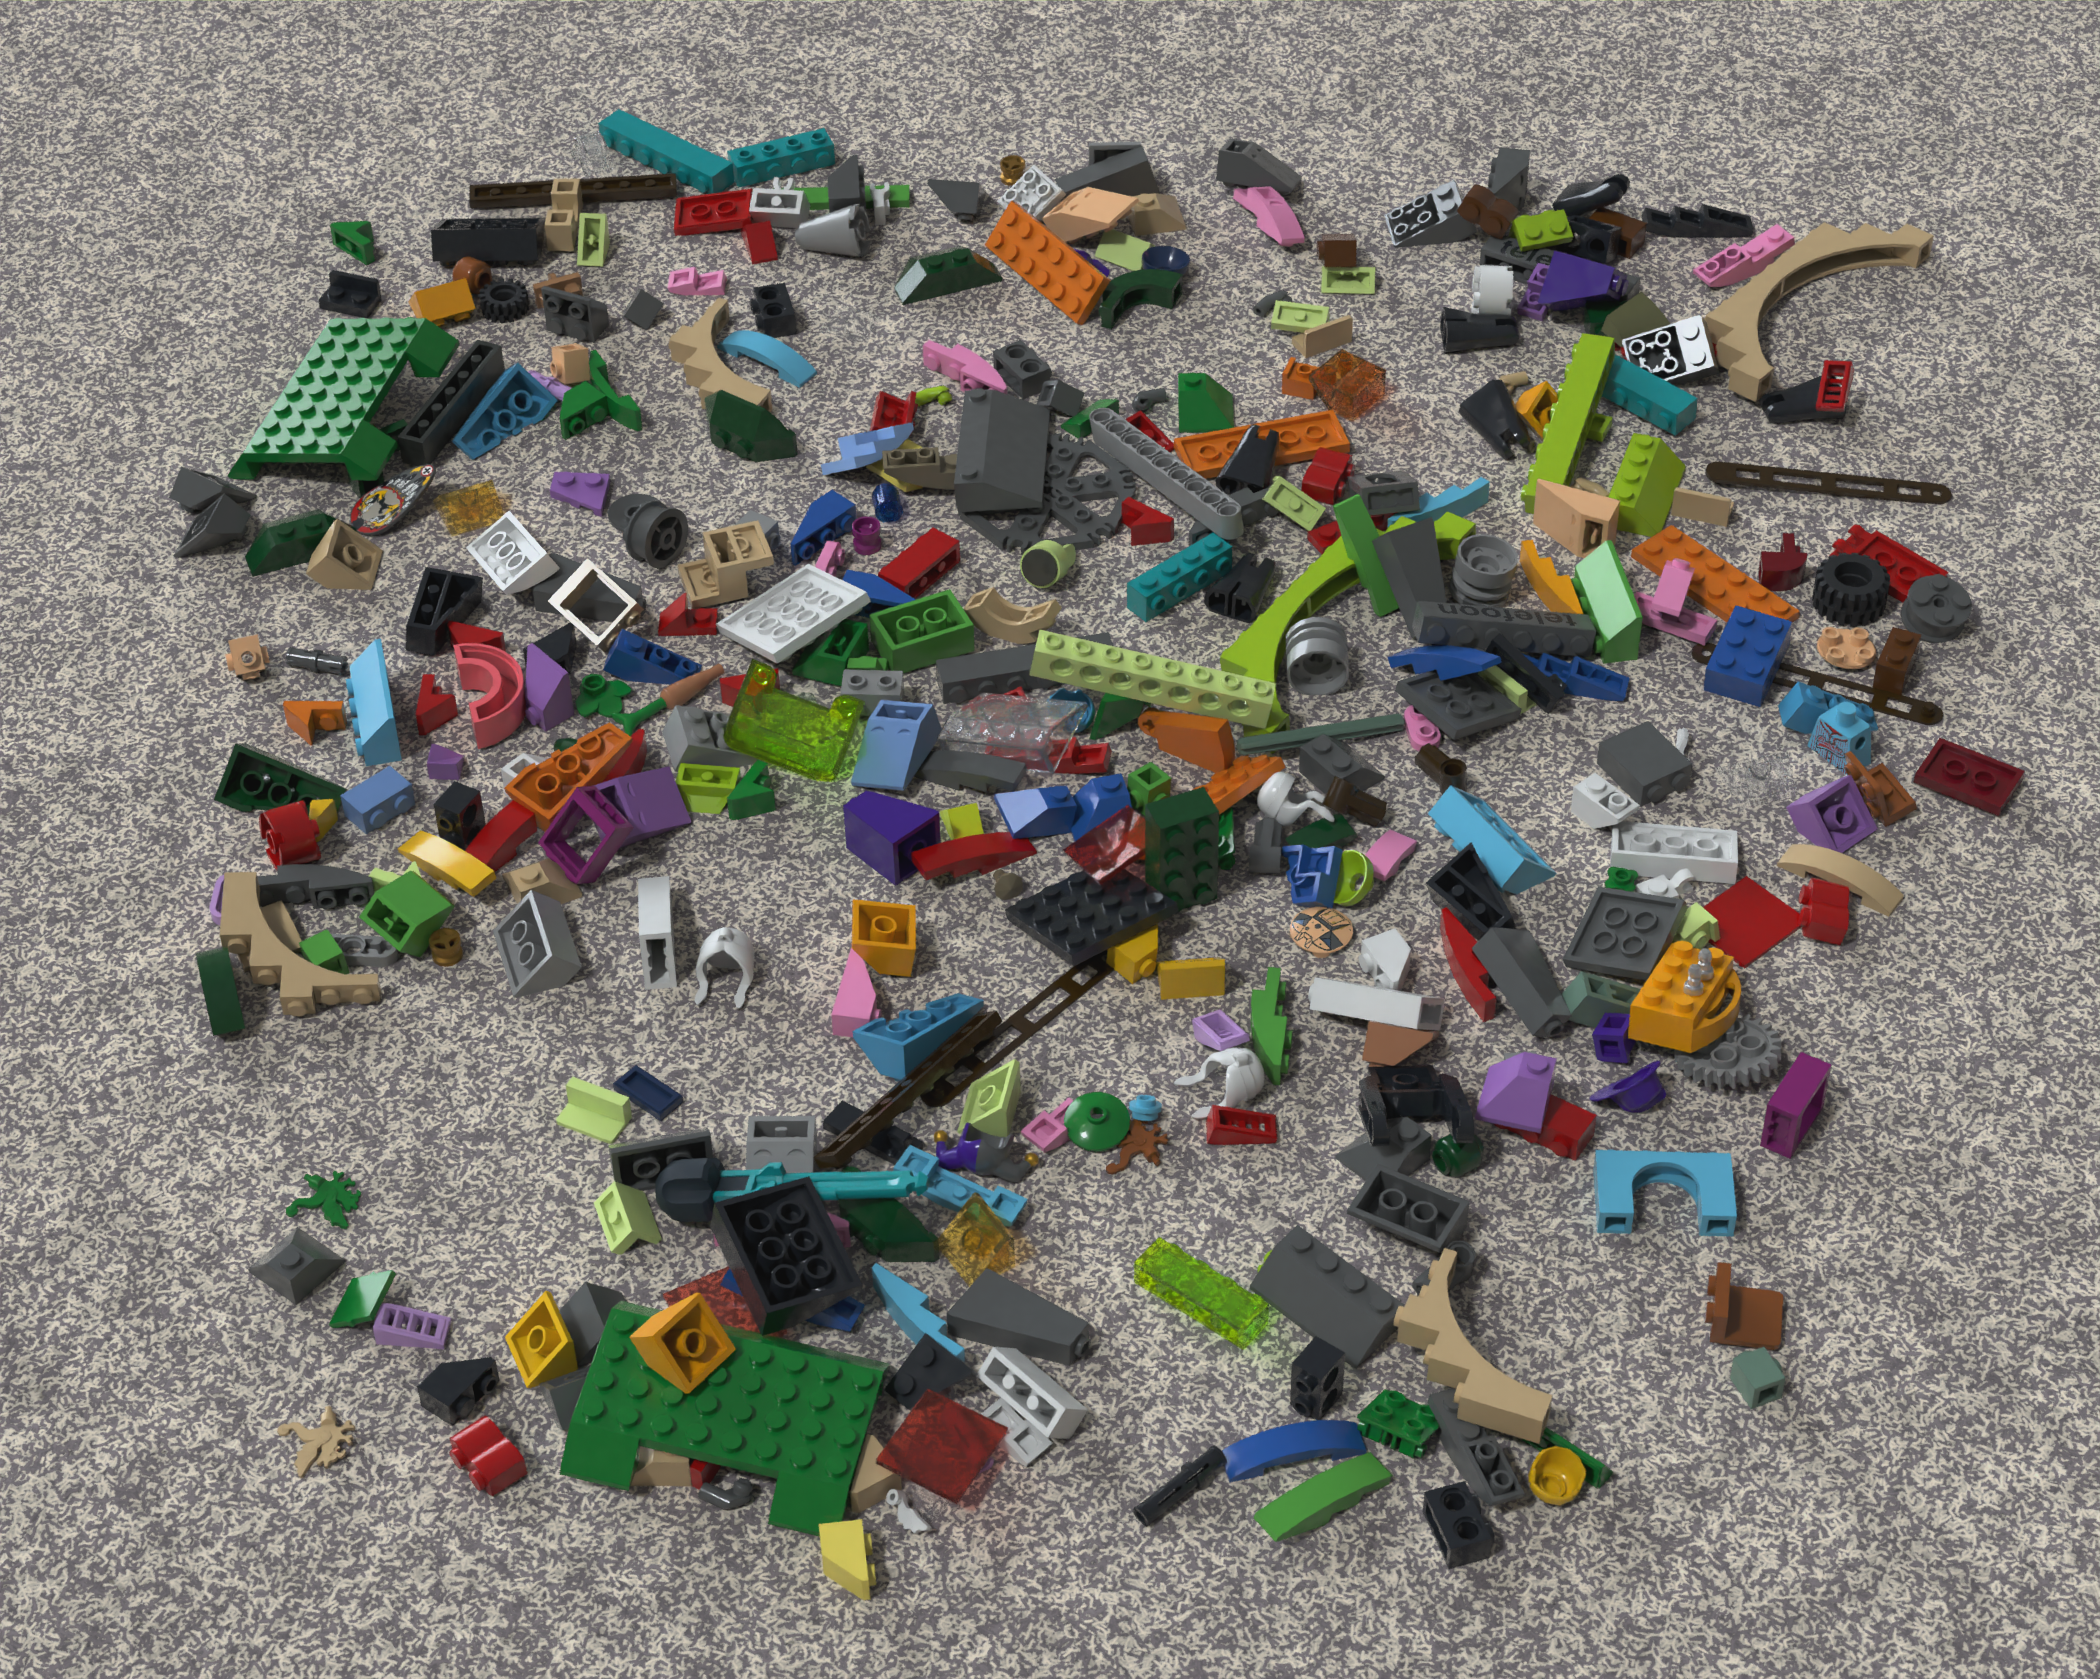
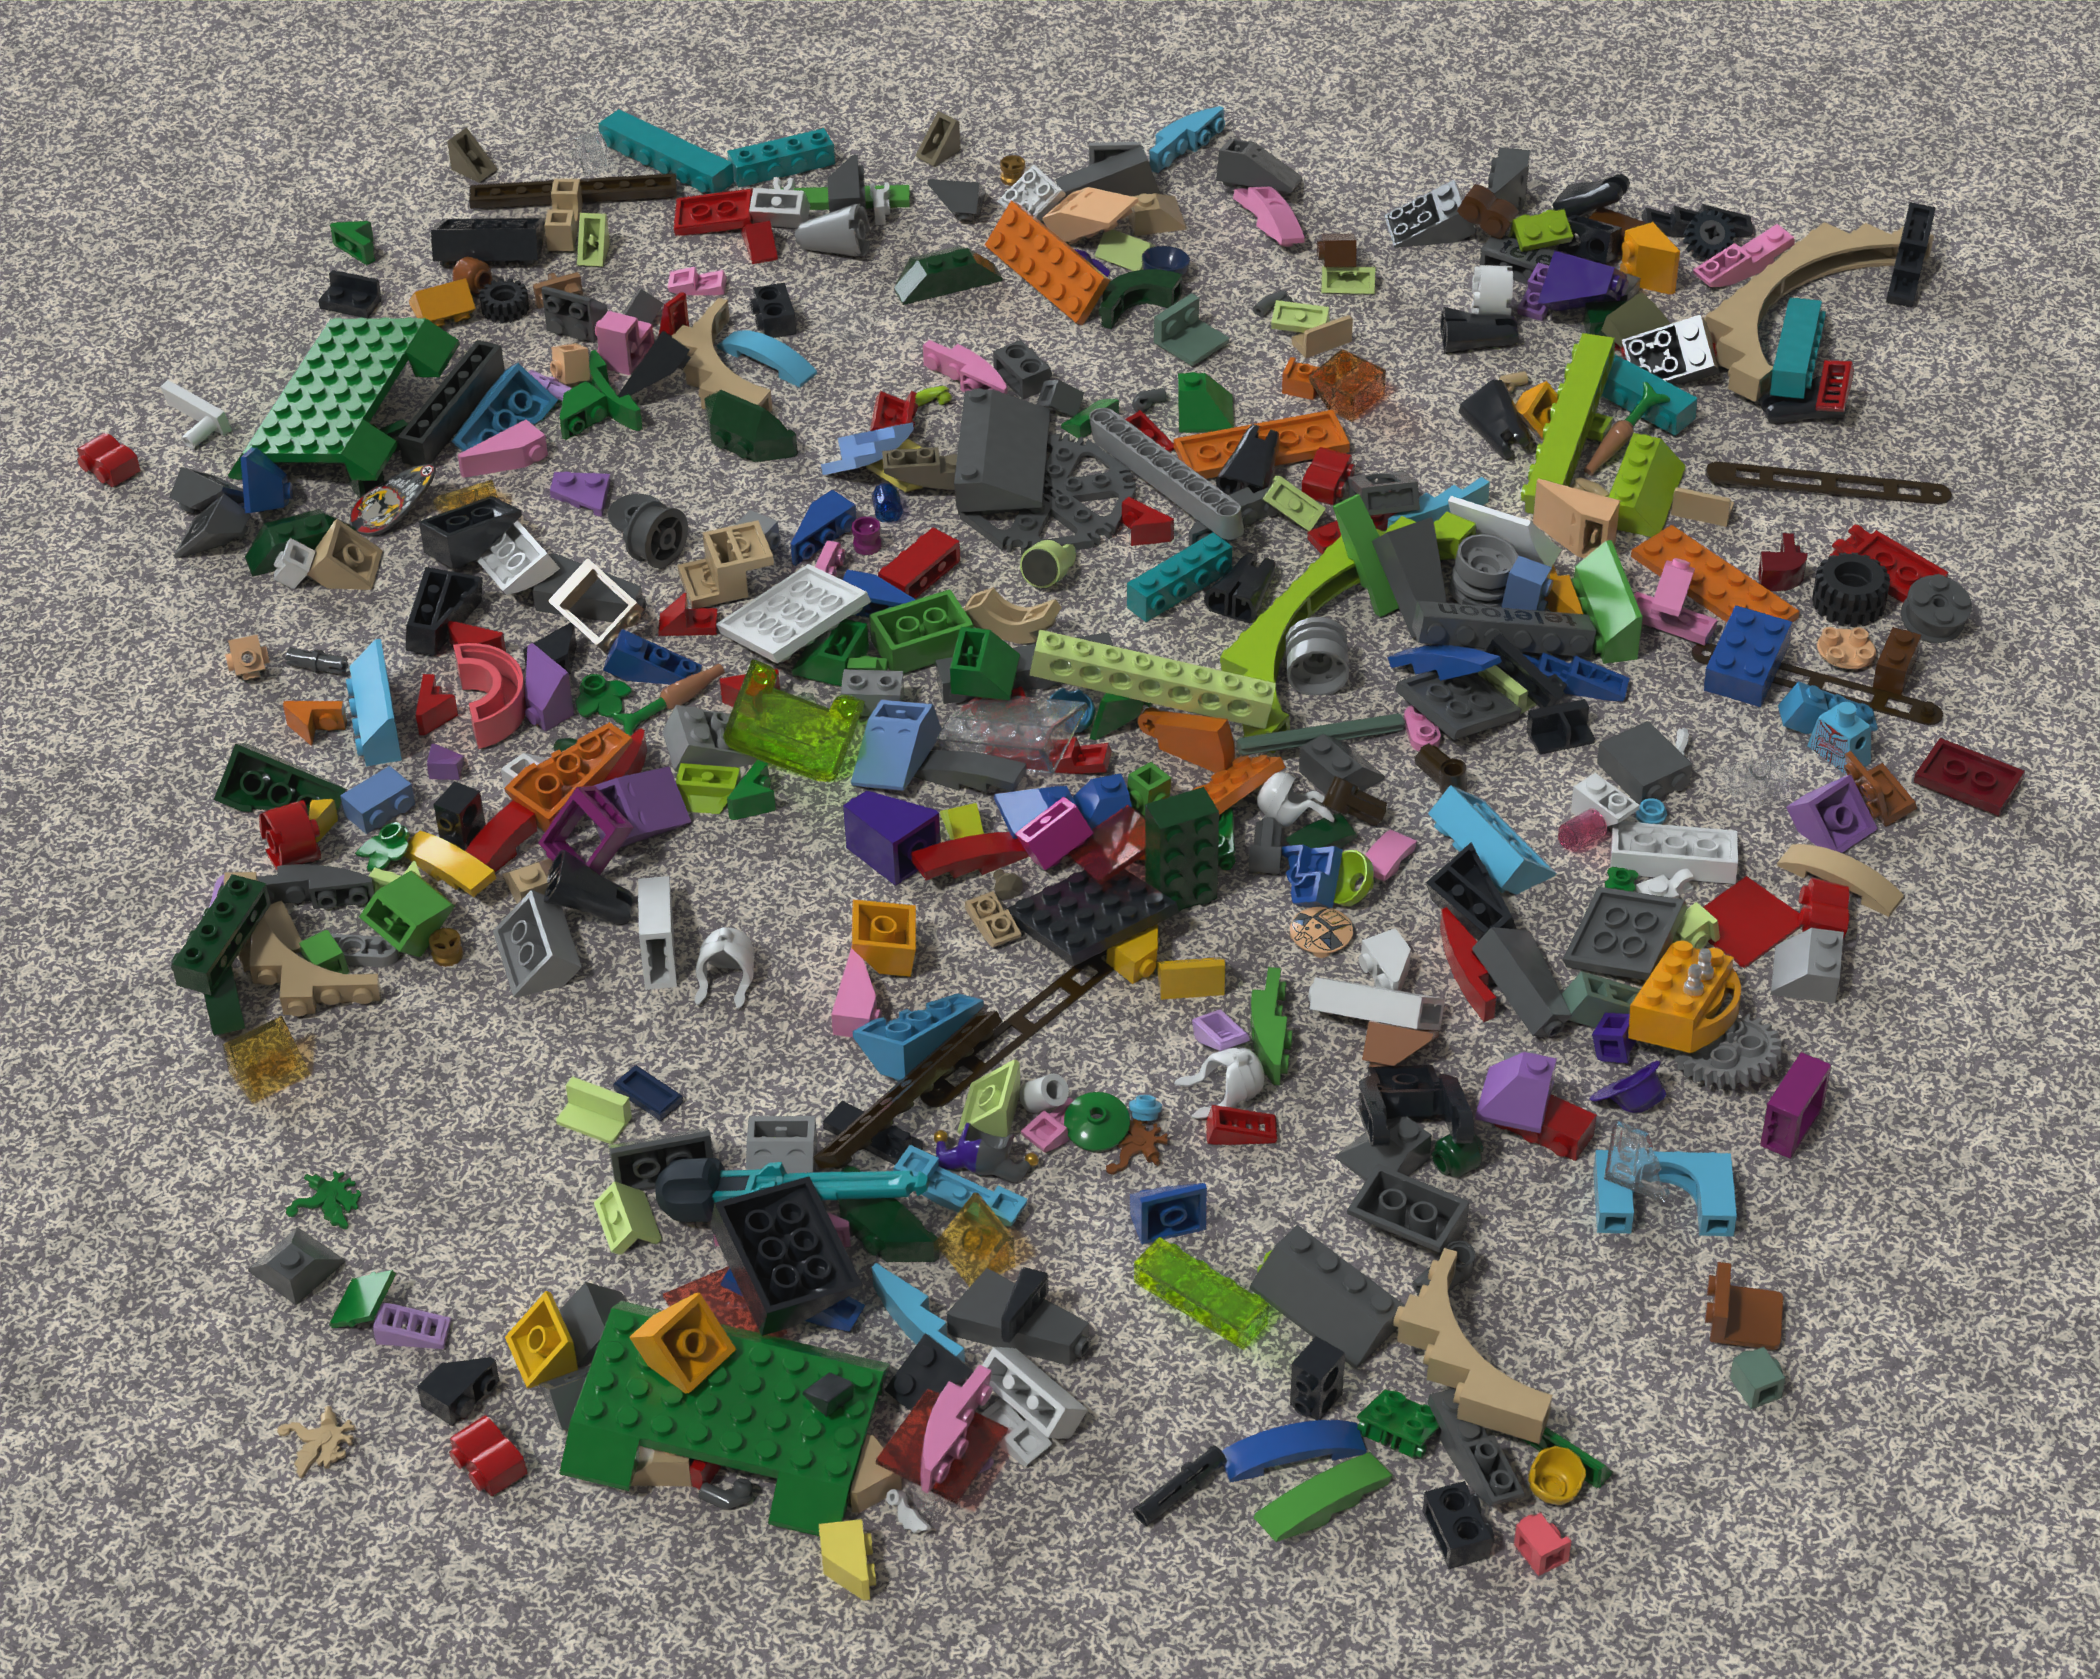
(108, 460): none -> red brick
(208, 416): none -> white piece
(220, 934): none -> dark green brick
(263, 483): none -> blue slope
(264, 1059): none -> clear yellow slope
(293, 563): none -> white brick
(387, 846): none -> green plate
(466, 531): none -> black slope
(469, 157): none -> dark tan slope
(506, 451): none -> bright pink slope
(583, 889): none -> black piece
(623, 341): none -> bright pink brick
(659, 362): none -> black slope
(674, 314): none -> red slope
(829, 1393): none -> black slope
(940, 141): none -> dark tan slope
(948, 1426): none -> bright pink slope
(983, 665): none -> green slope
(992, 920): none -> tan slope
(1025, 1298): none -> black slope
(1044, 1093): none -> white brick
(1054, 833): none -> dark pink brick
(1169, 1211): none -> blue slope
(1185, 335): none -> sand green bracket
(1186, 133): none -> medium azure slope
(1519, 532): none -> white slope
(1527, 585): none -> medium blue brick
(1541, 1543): none -> coral brick
(1560, 727): none -> black panel
(1582, 830): none -> clear pink brick
(1623, 429): none -> nougat piece
(1634, 1163): none -> clear wing
(1651, 258): none -> light orange slope
(1651, 812): none -> medium azure plate
(1699, 235): none -> black wheel
(1798, 348): none -> teal brick
(1808, 966): none -> light grey slope
(1910, 254): none -> black slope

